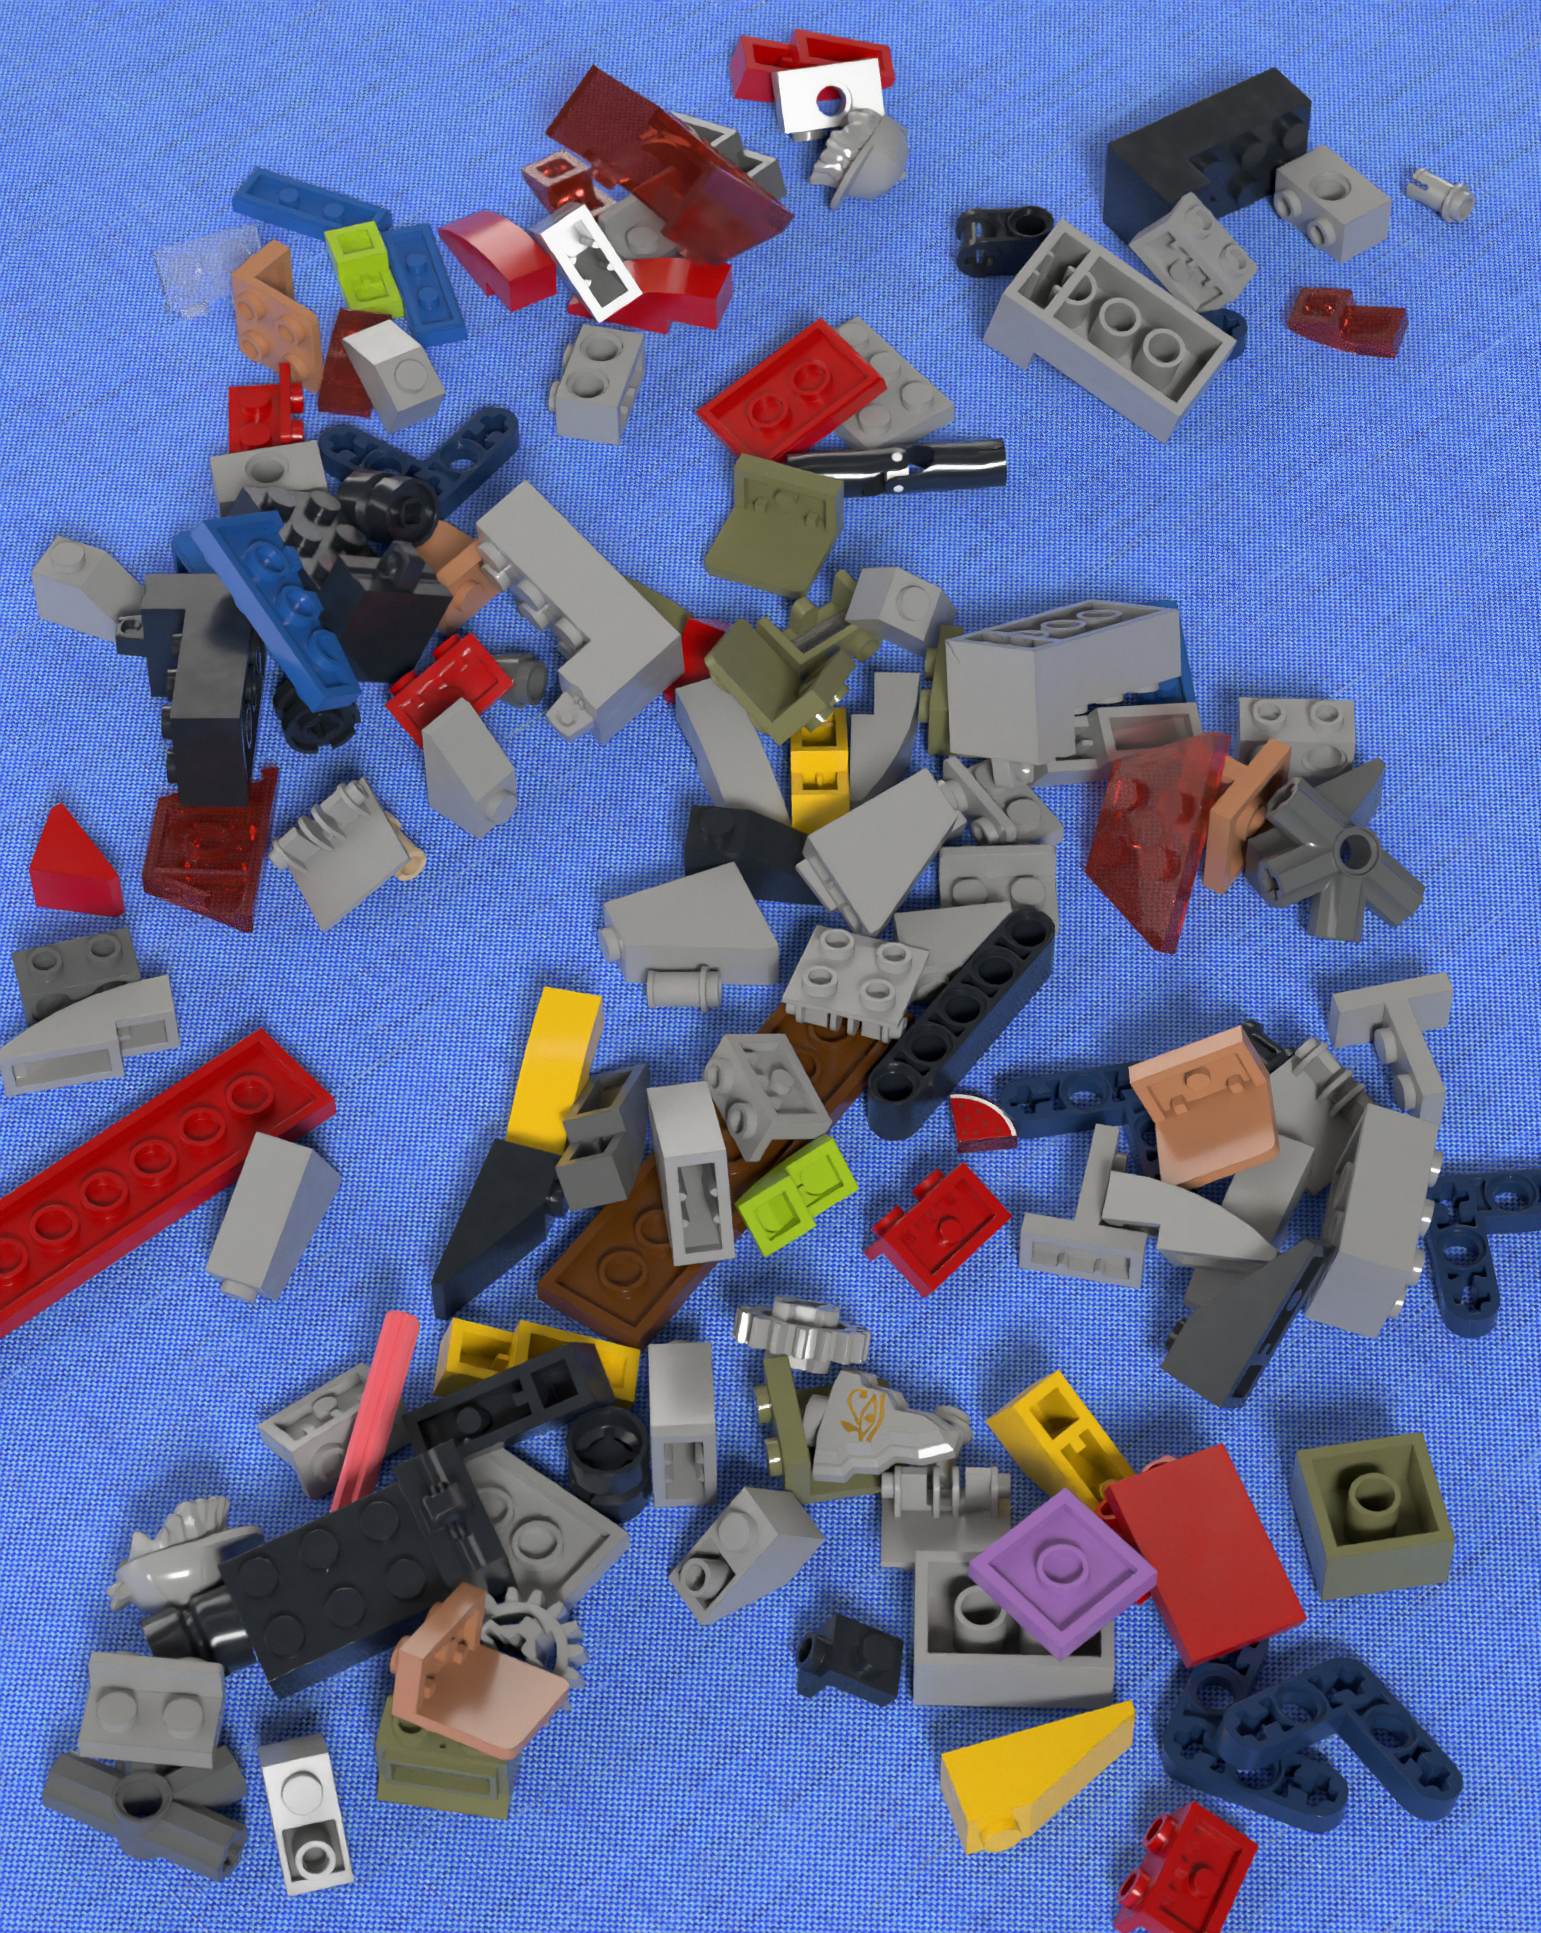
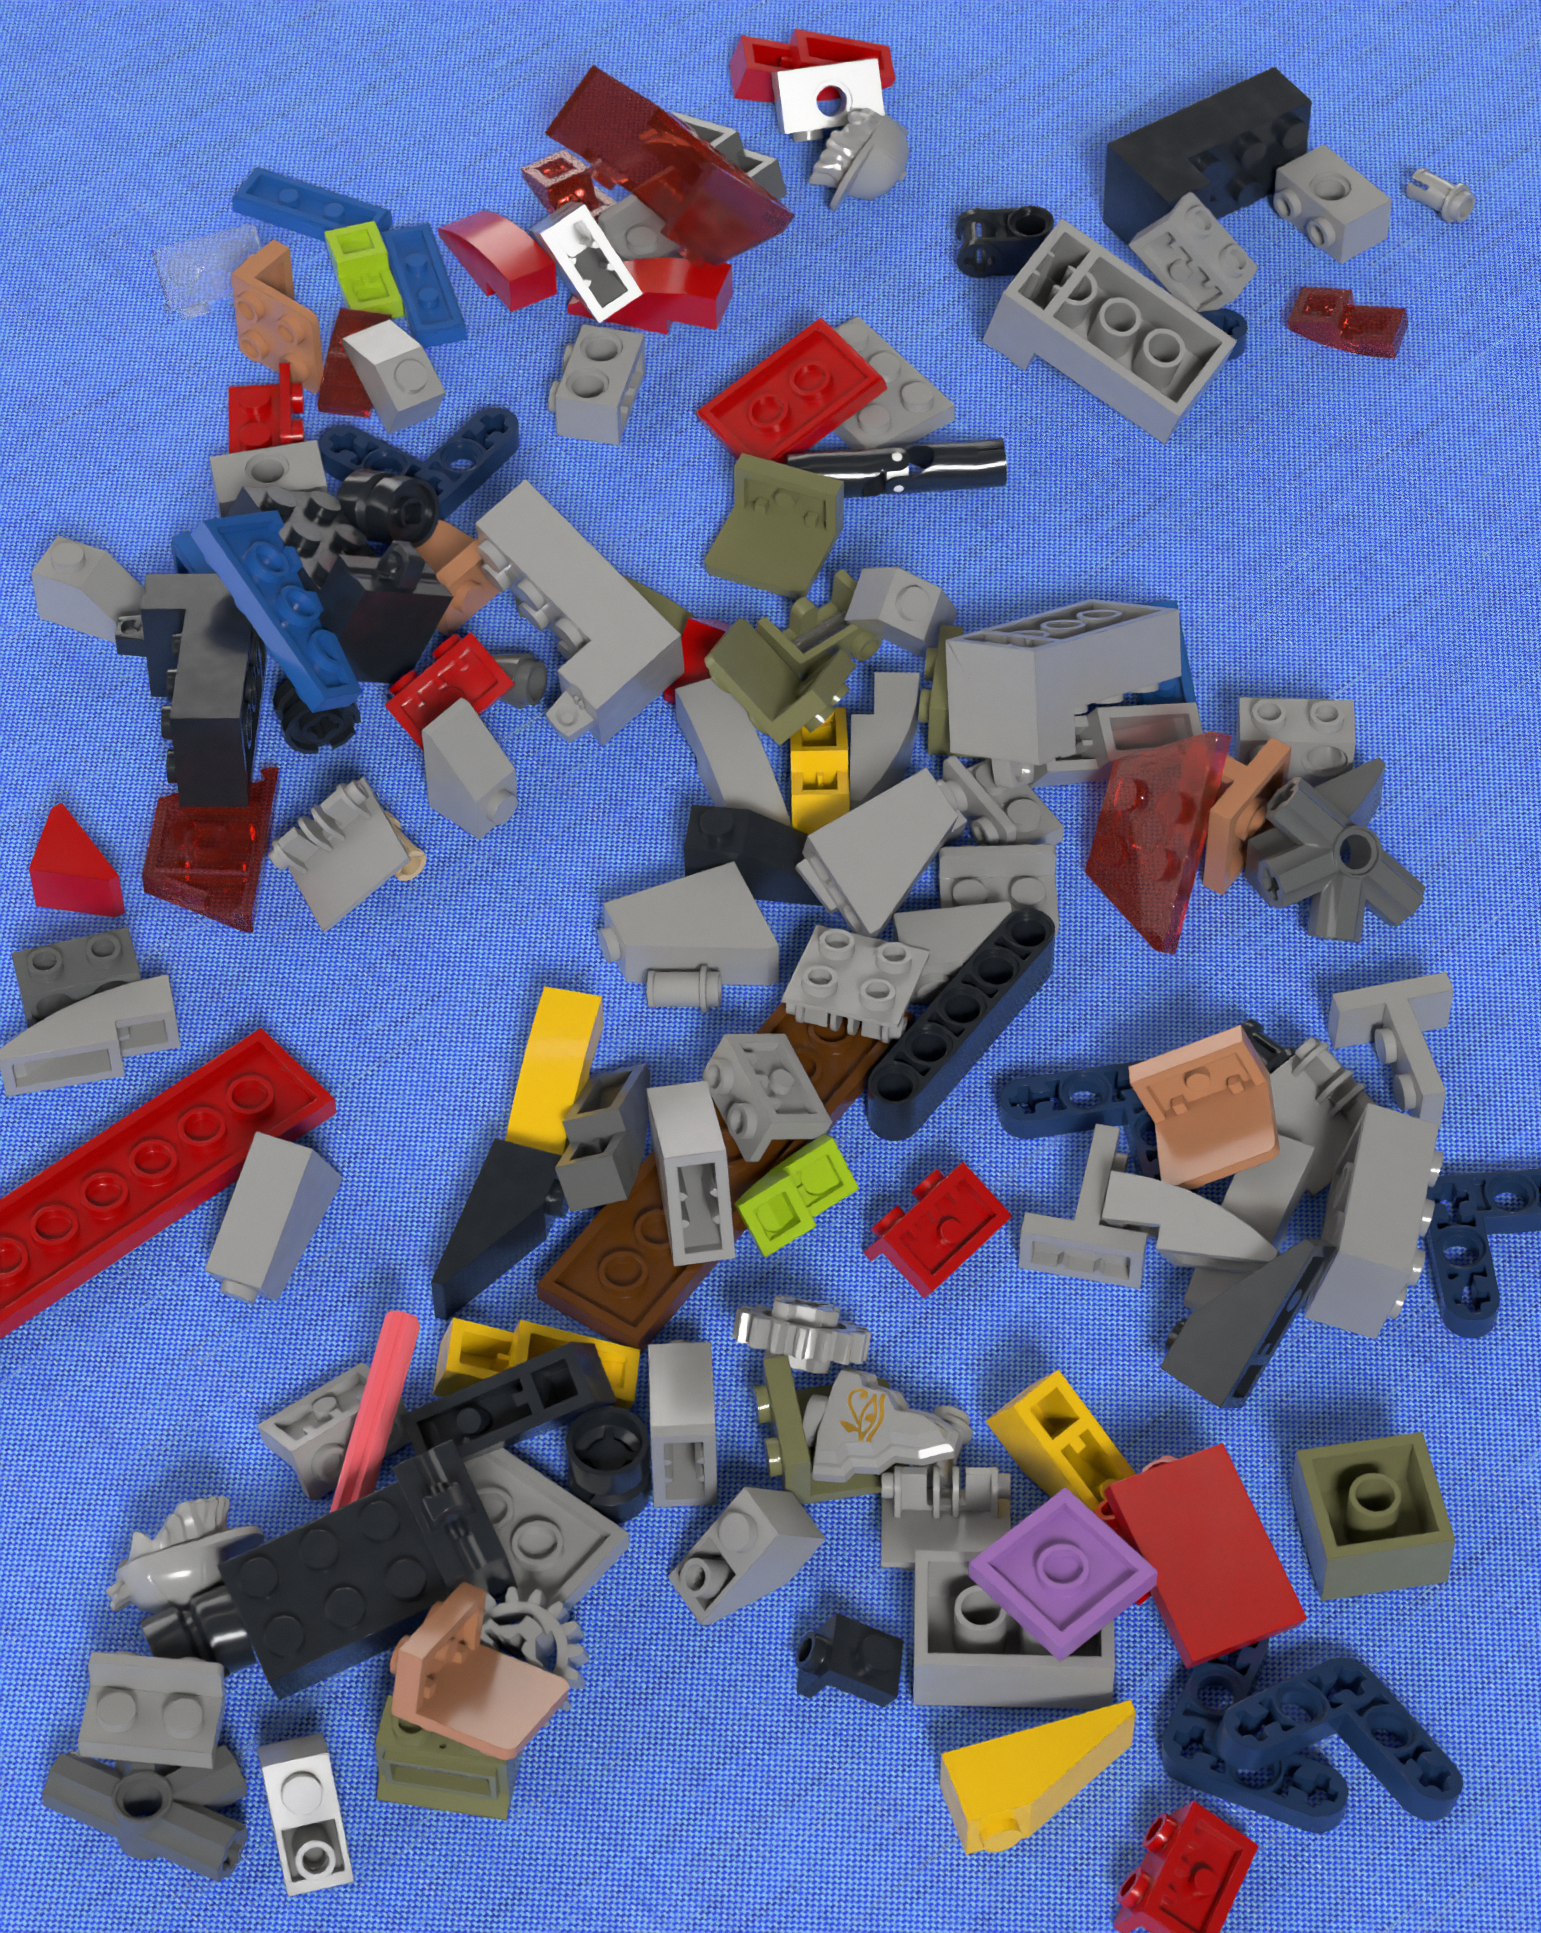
(980, 1125): tile -> none

